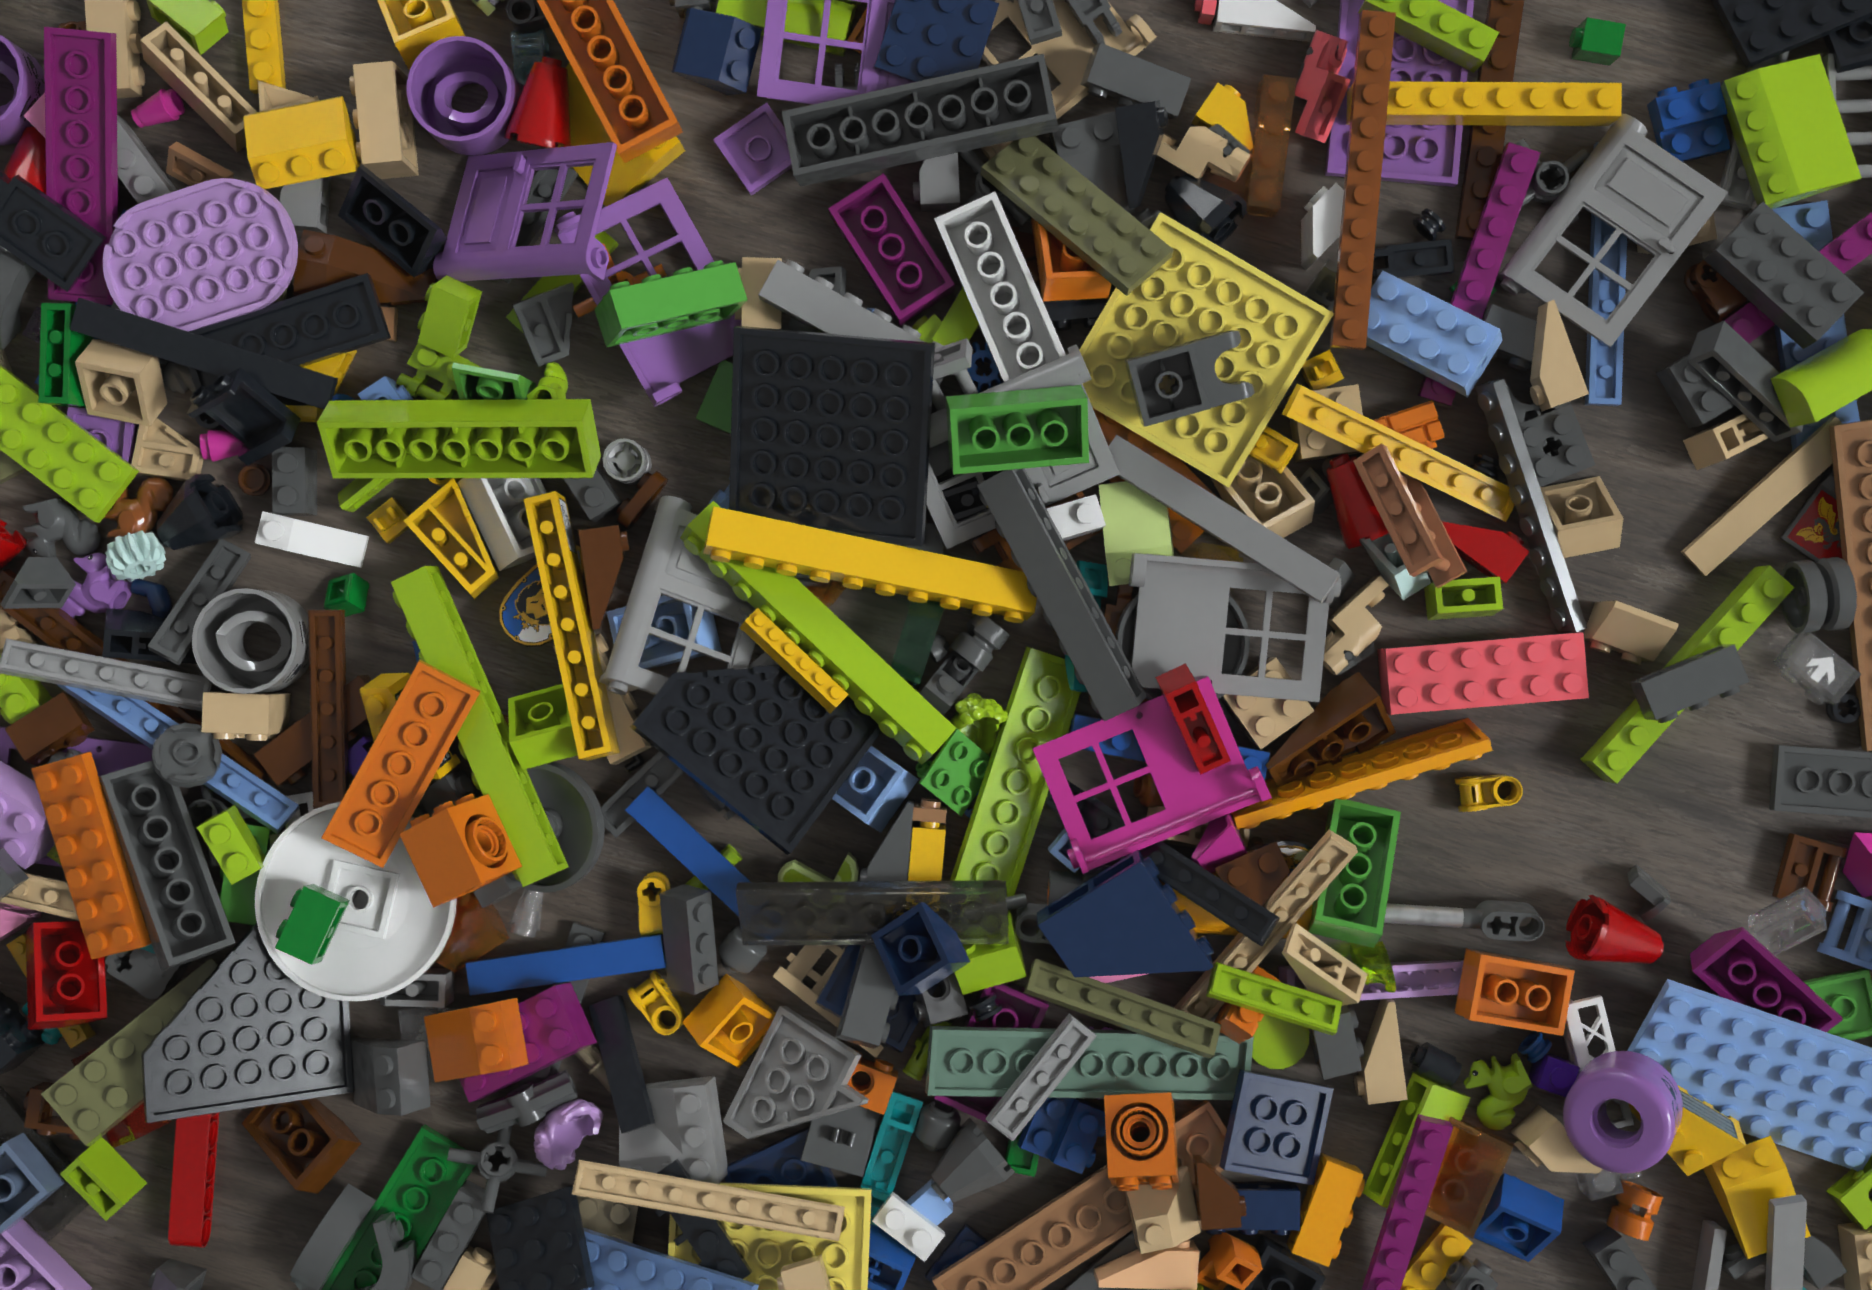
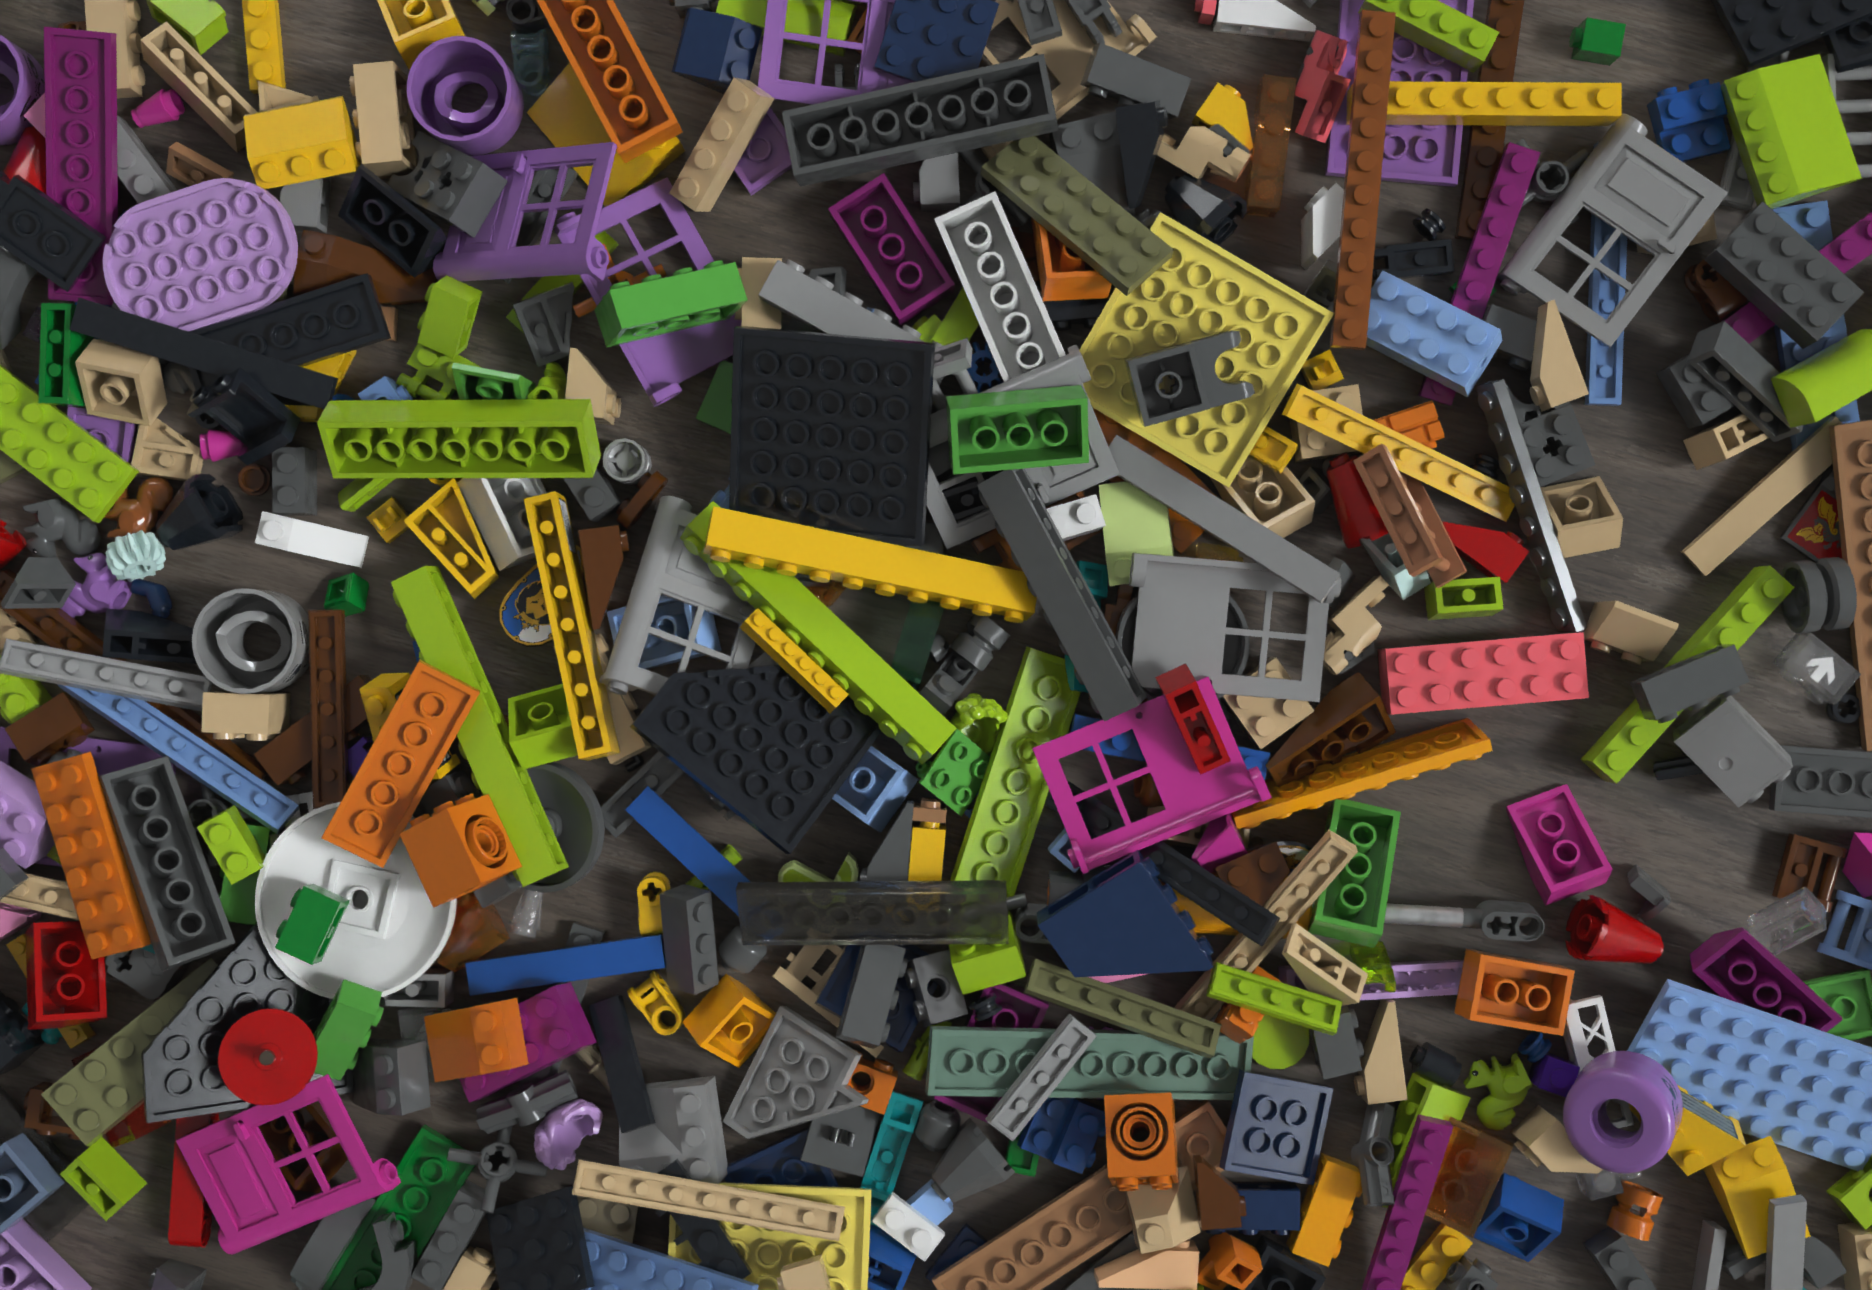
(186, 755): dark grey tile -> none
(213, 578): dark grey plate -> none
(246, 1181): none -> dark pink door
(267, 1057): none -> red piece
(346, 1028): none -> bright green brick
(450, 185): none -> dark grey brick
(543, 107): red cone -> none
(587, 382): none -> tan slope
(721, 145): none -> tan brick
(919, 950): dark blue slope -> none
(1374, 1167): none -> dark grey piece
(1481, 792): yellow piece -> none
(1558, 845): none -> dark pink slope
(1729, 750): none -> light grey piece

